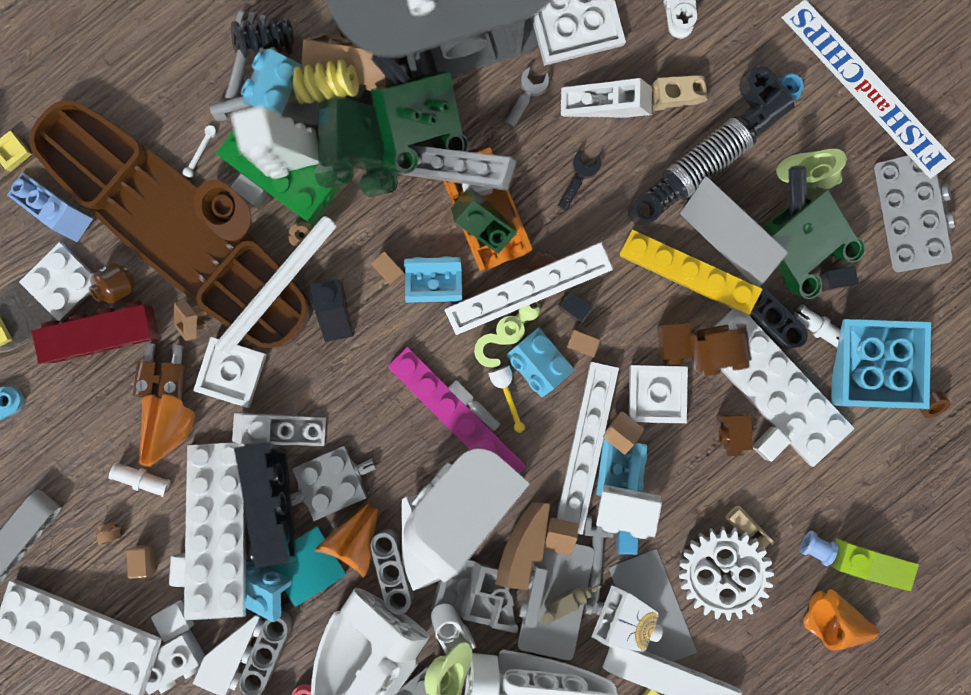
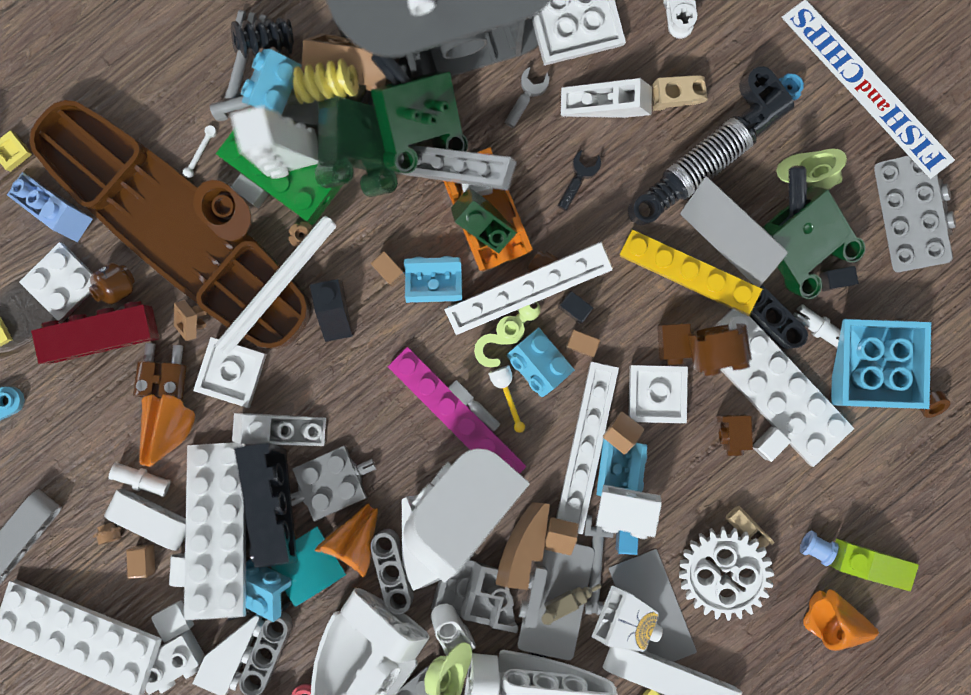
(147, 519): none -> white beam

